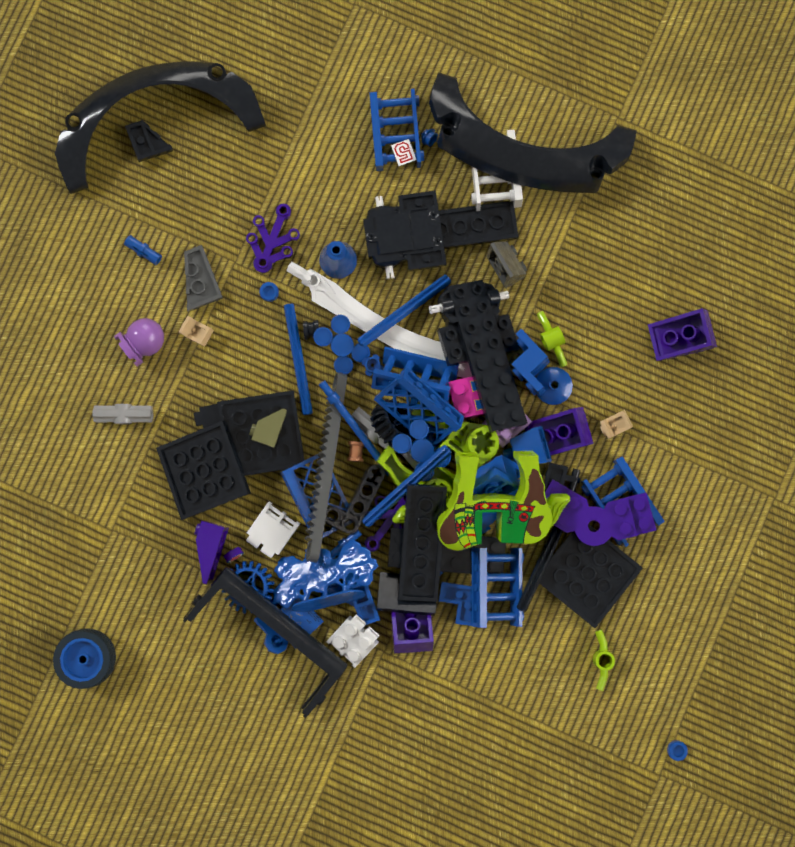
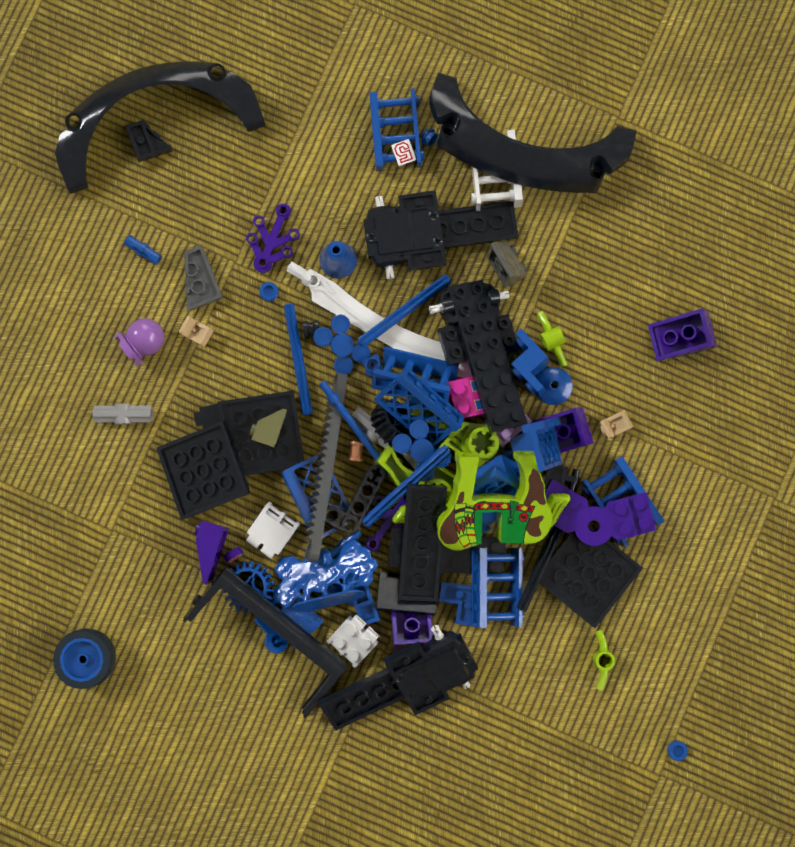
(411, 674): none -> black piece
(544, 443): none -> blue fence

